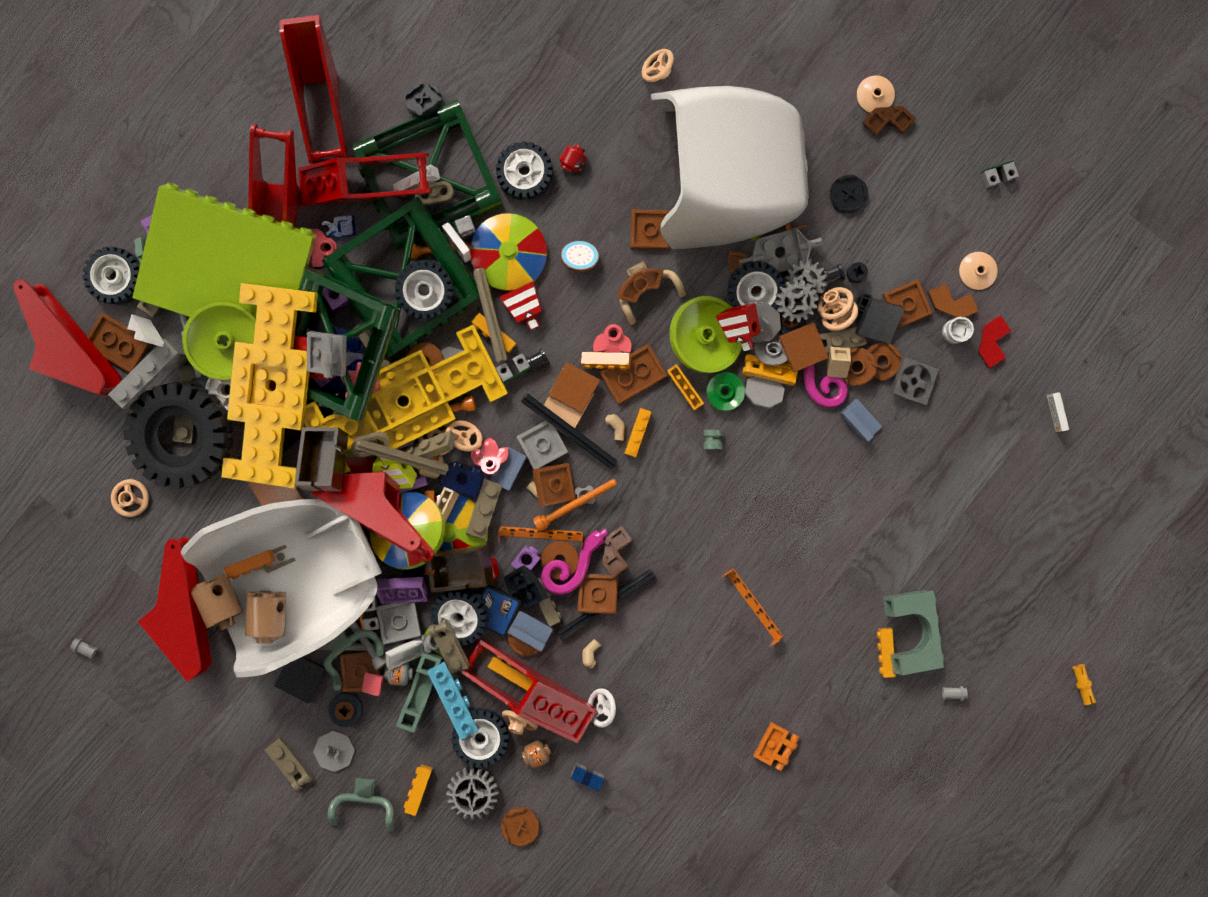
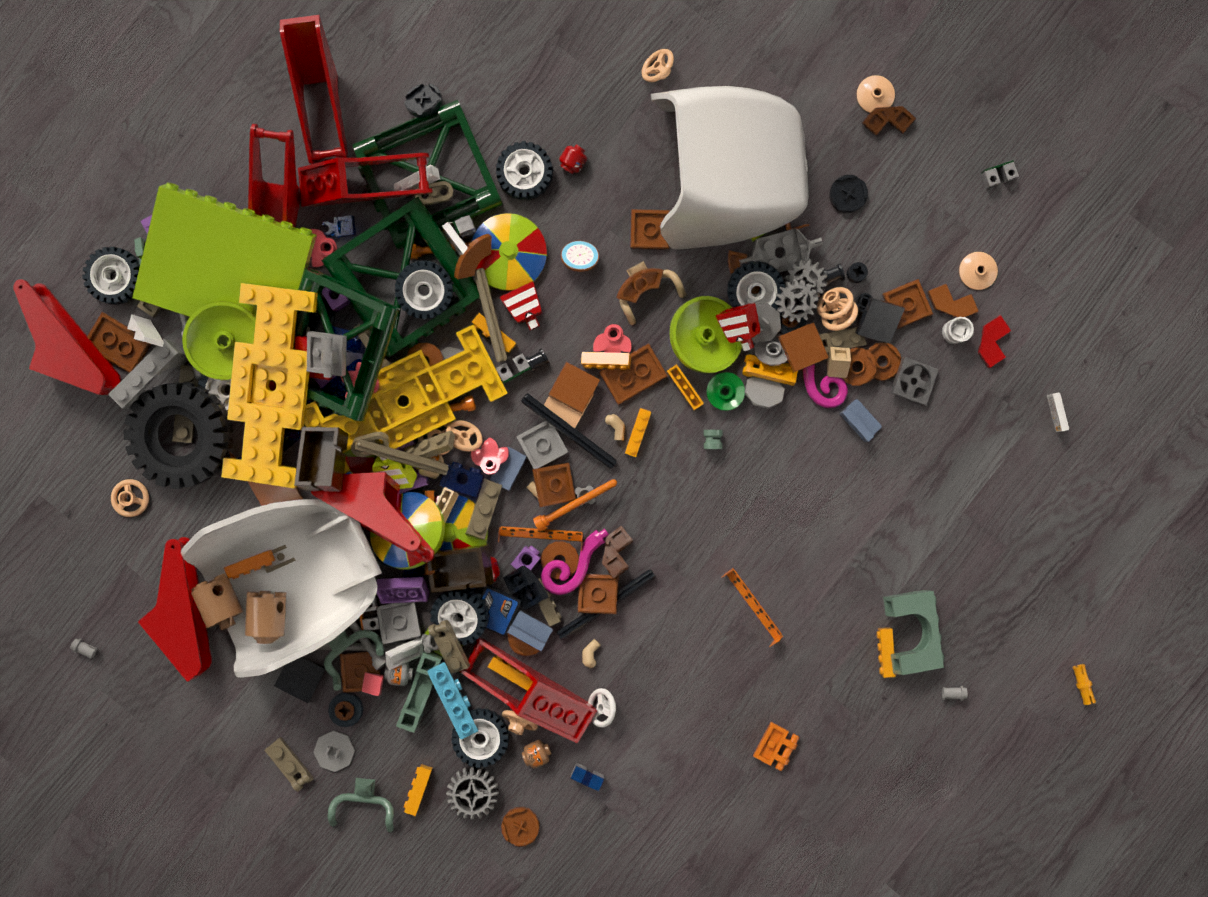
(472, 256): none -> dark orange tile

